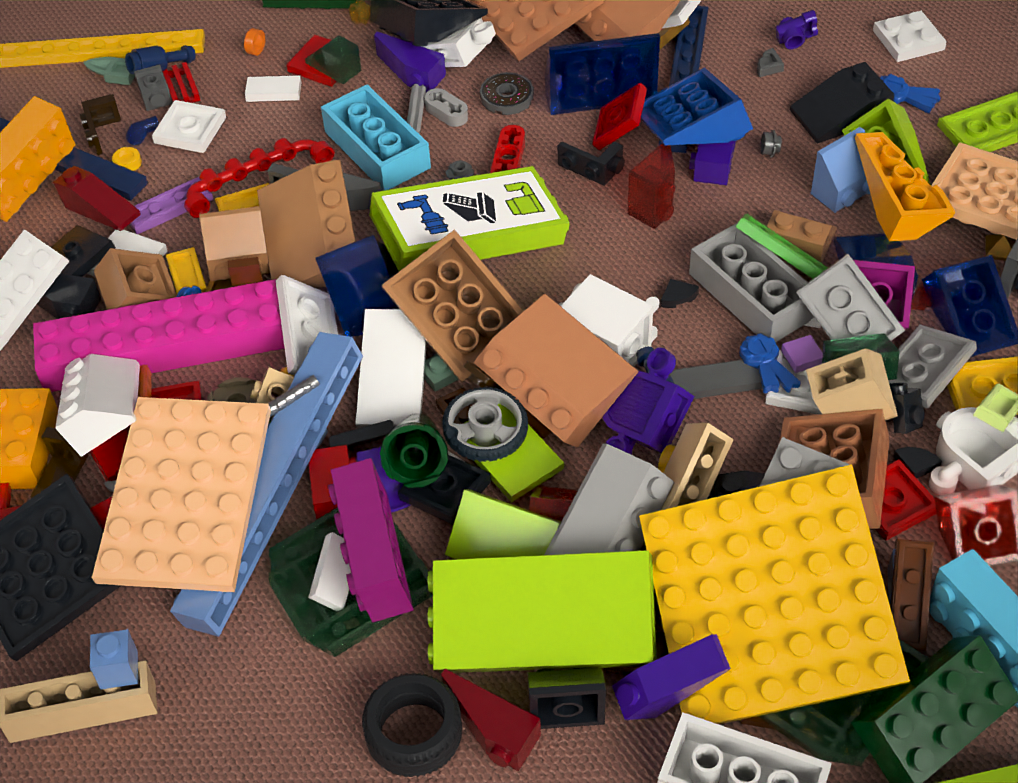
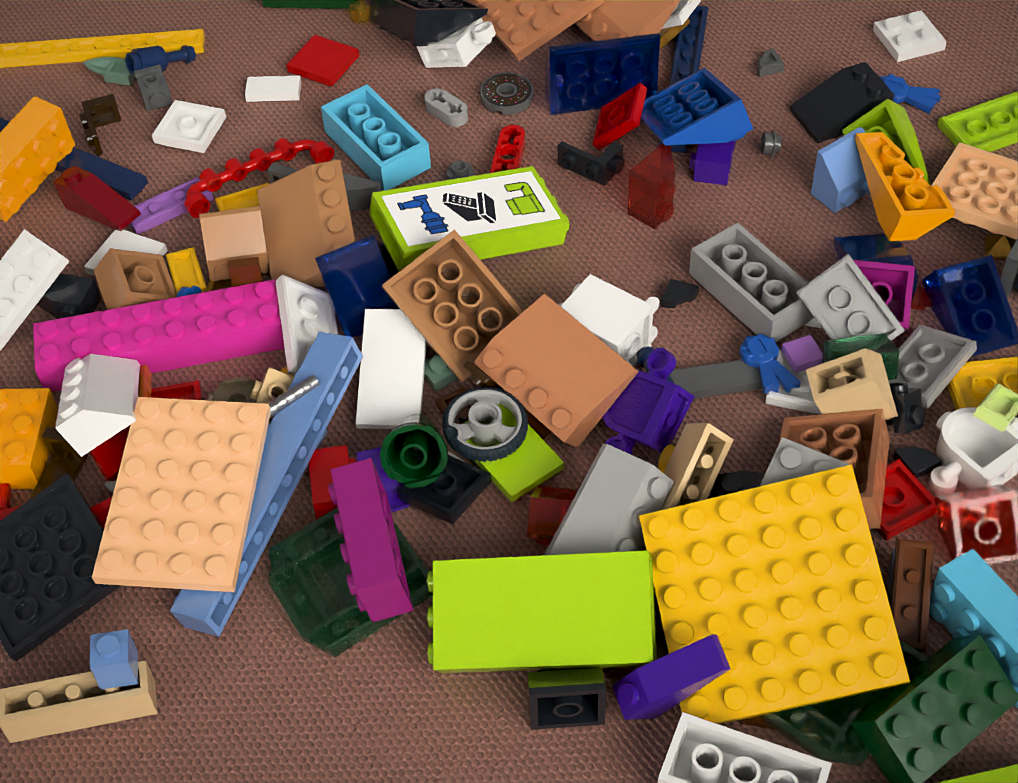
(82, 249): black plate -> none
(128, 158): yellow tile -> none
(139, 130): clear blue arm -> none
(177, 72): red tile -> none
(254, 41): orange tile -> none
(330, 578): white tile -> none
(337, 59): clear green slope -> none
(362, 435): black tile -> none
(402, 692): black tyre -> none
(411, 62): dark purple slope -> none
(416, 106): light grey axle -> none
(498, 529): lime tile -> none
(498, 725): dark red slope -> none
(780, 246): bright green tile -> none
(794, 31): dark purple plate -> none
(804, 233): medium nougat slope -> none

